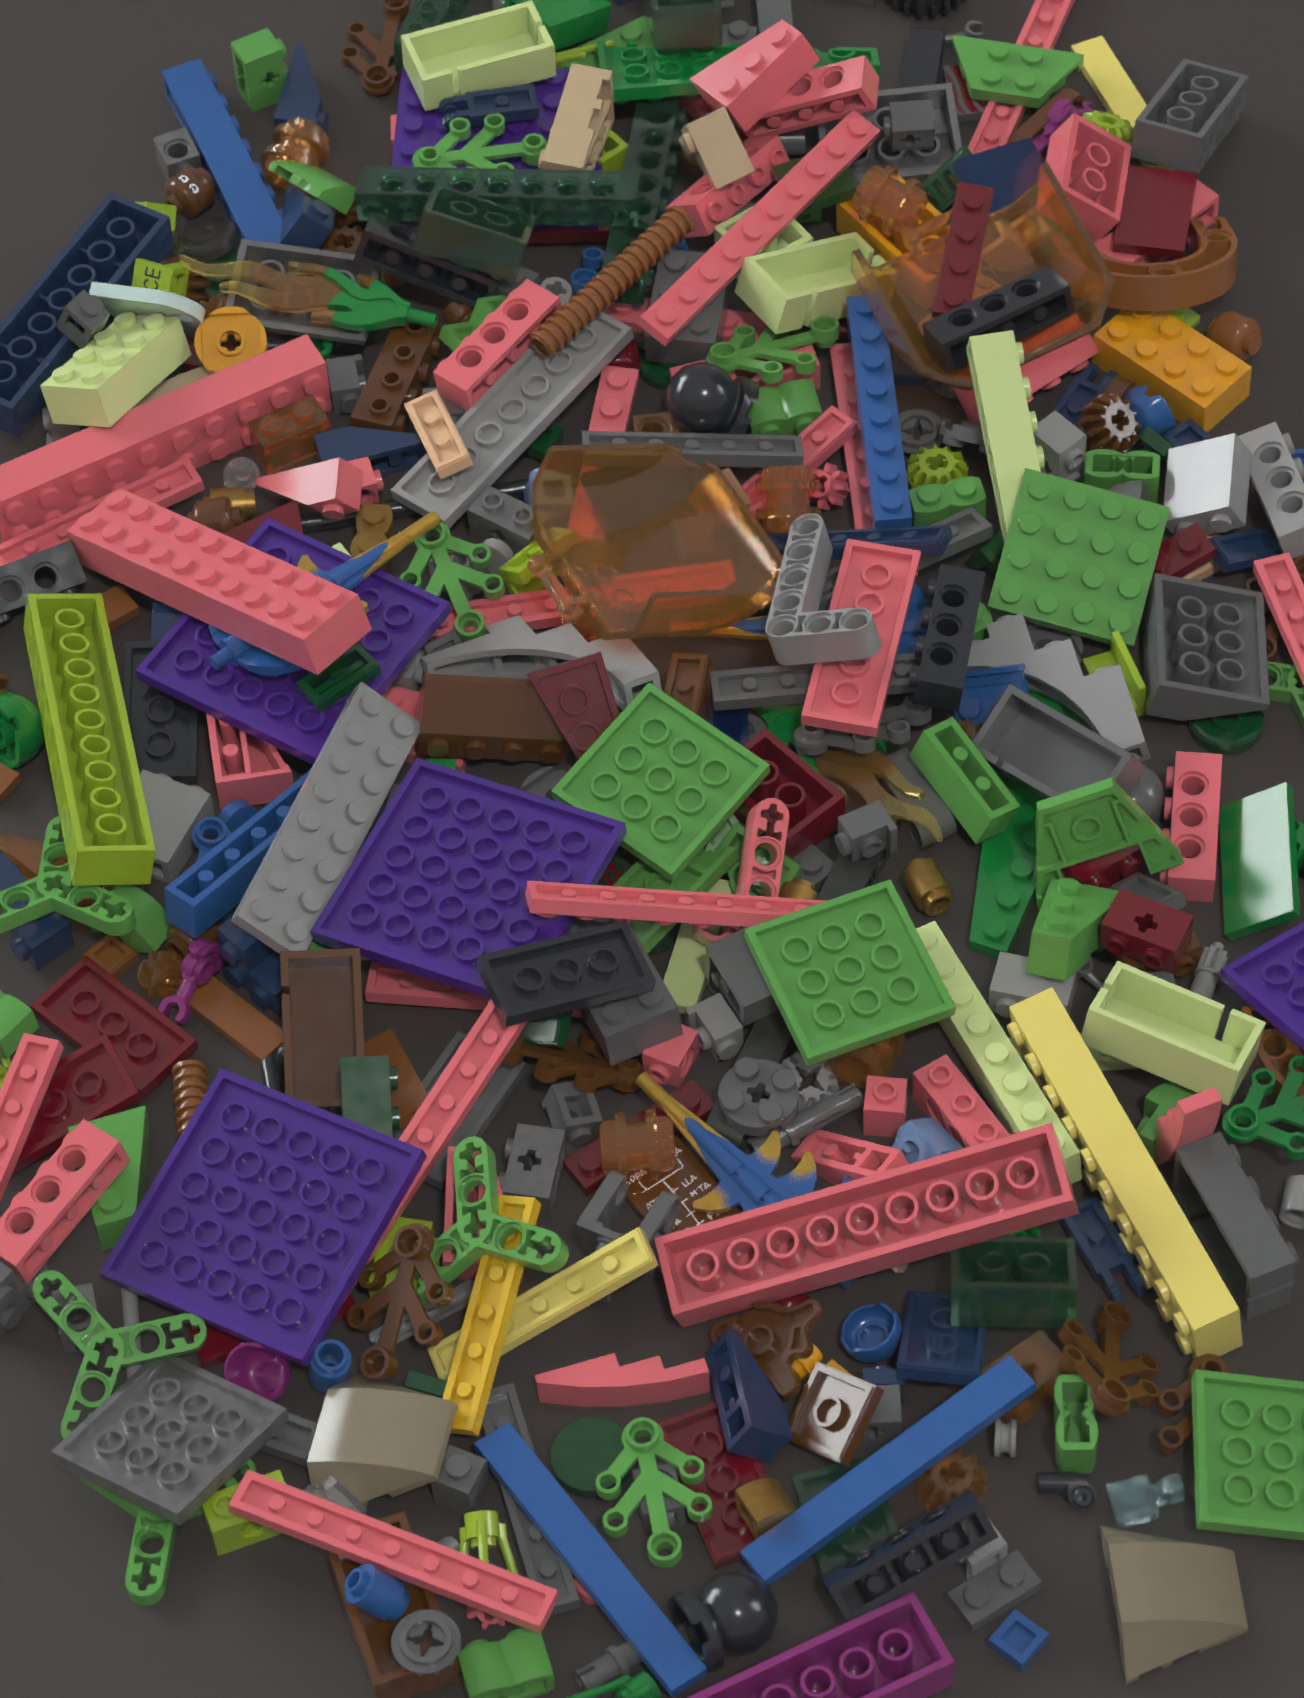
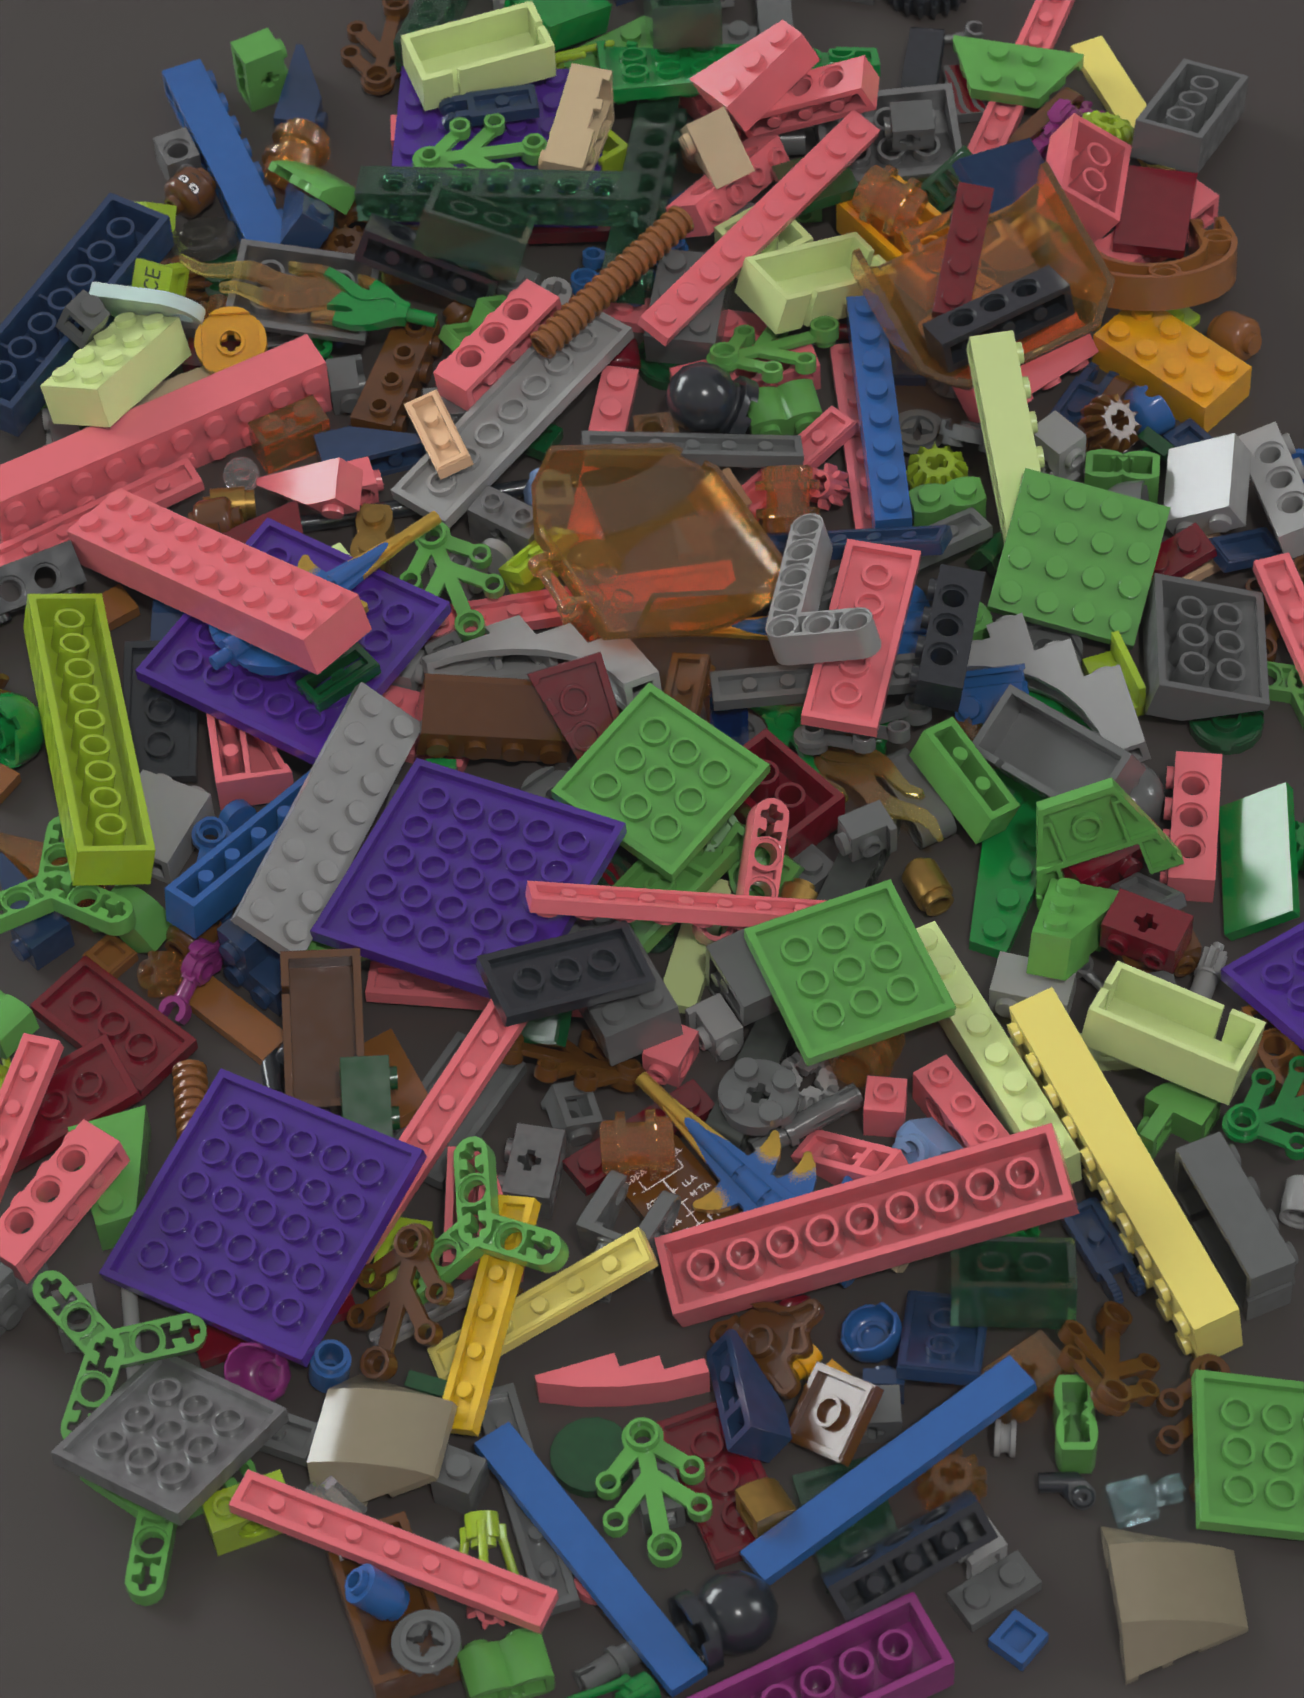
(1187, 1122): coral slope -> none

